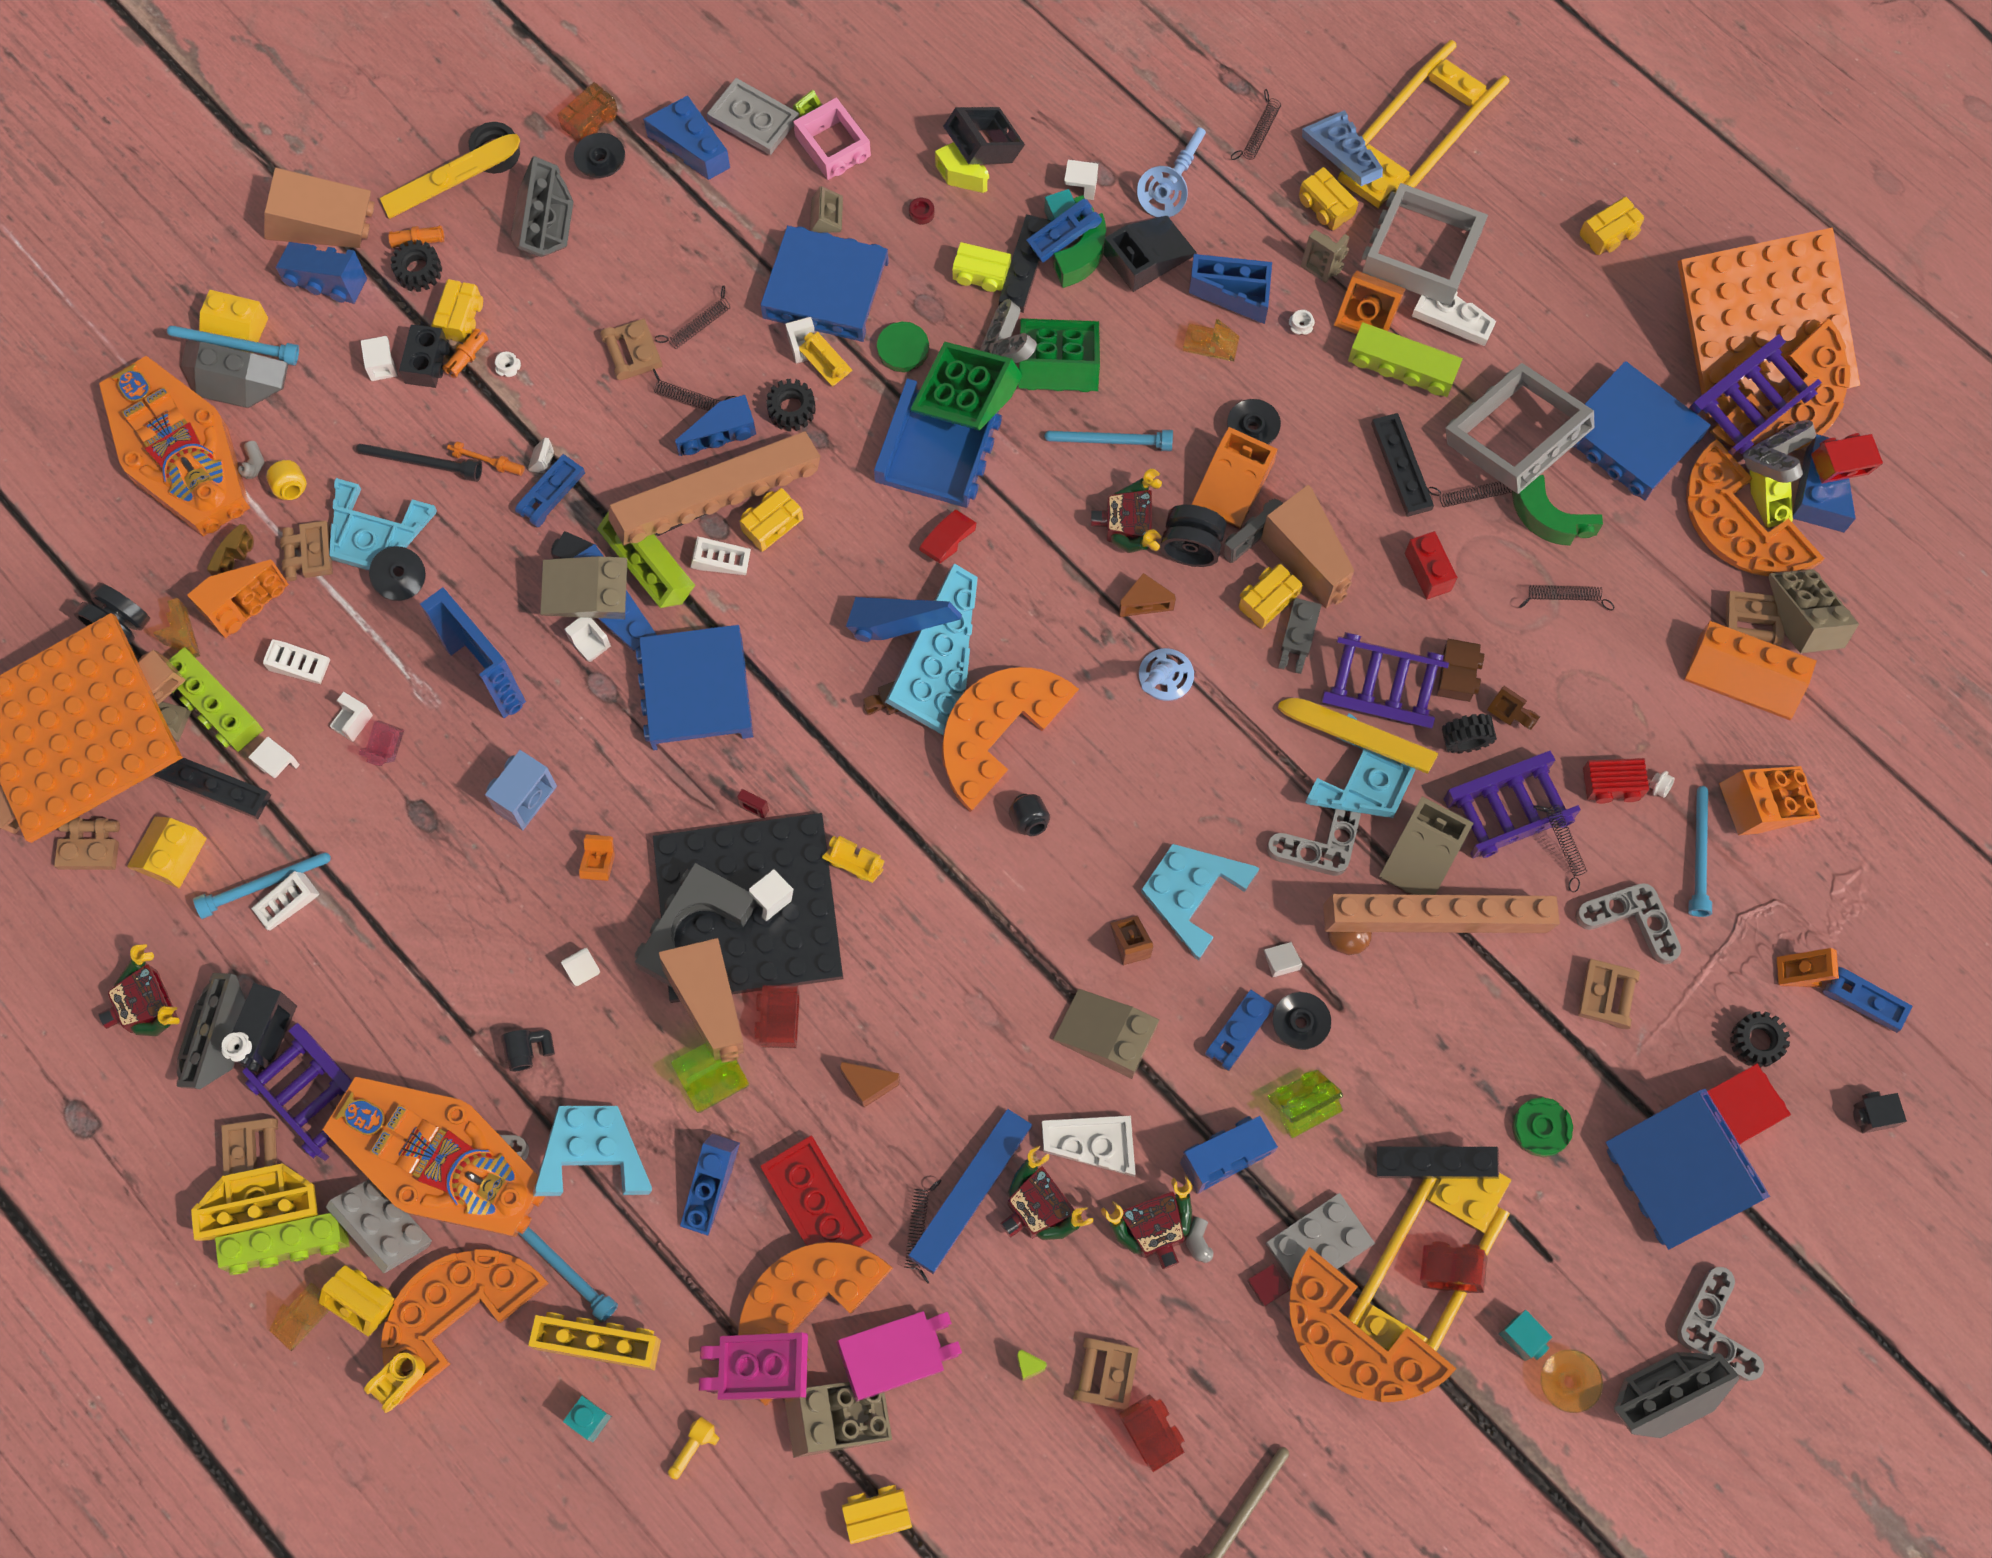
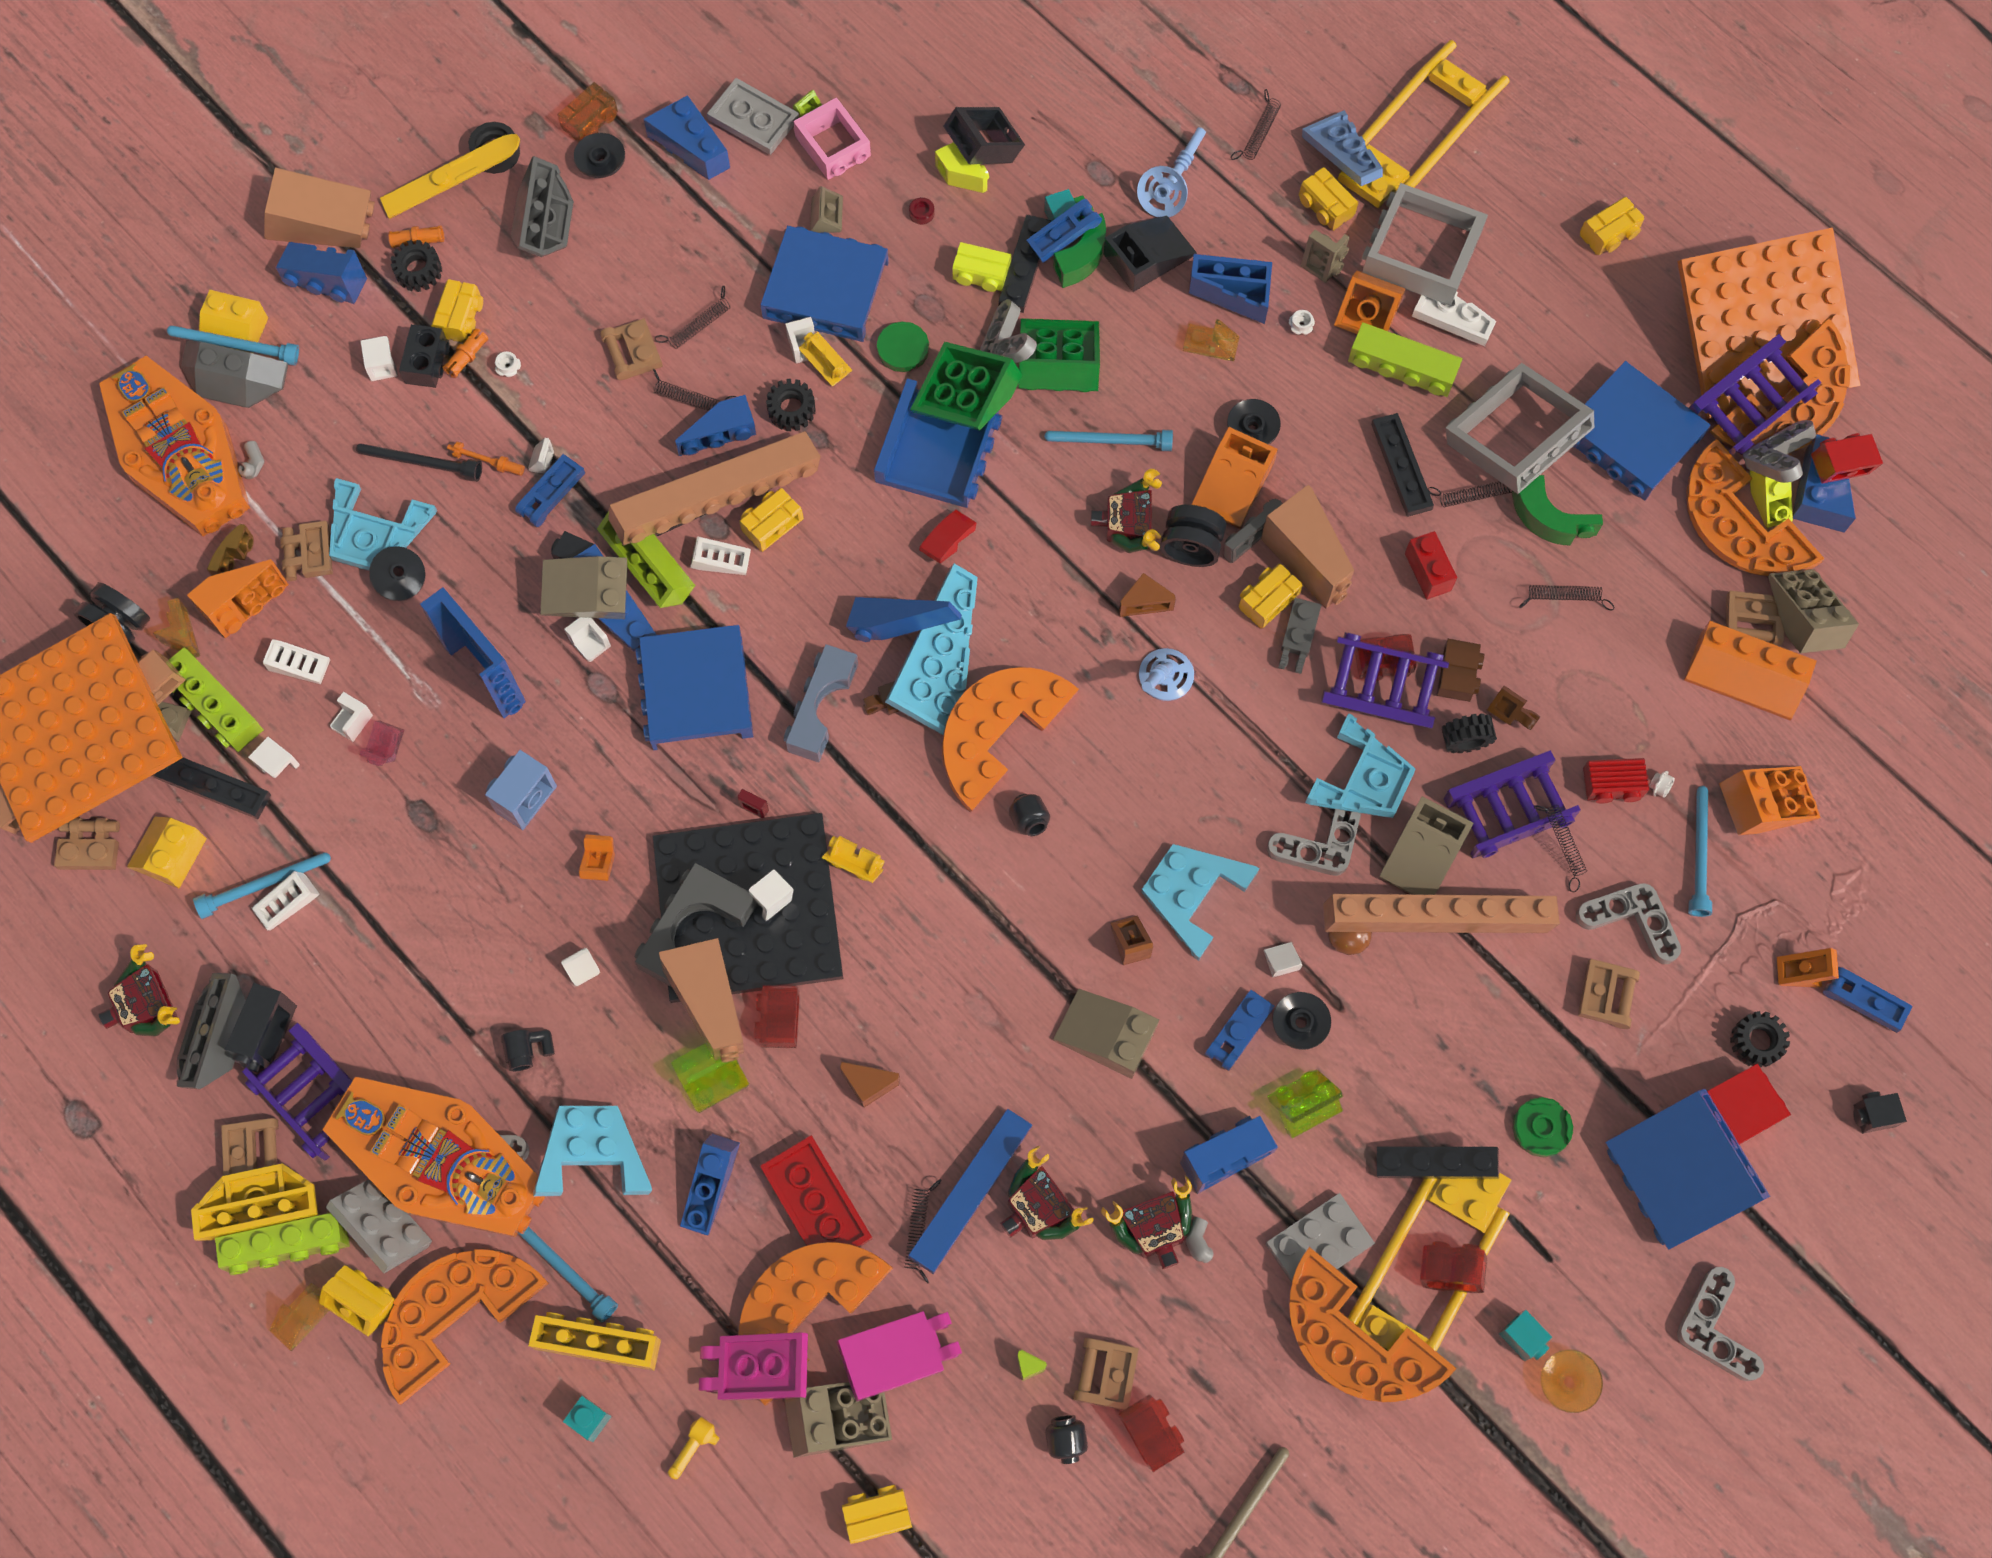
(229, 1043): white plate -> none
(286, 480): yellow head -> none
(391, 1385): yellow piece -> none
(832, 673): none -> sand blue arch
(1066, 1438): none -> black head
(1082, 175): white panel -> none
(1092, 1141): white wing -> none
(1268, 1285): dark red tile -> none
(1359, 733): yellow piece -> none
(1388, 662): none -> clear red brick
(1674, 1393): dark grey wedge -> none

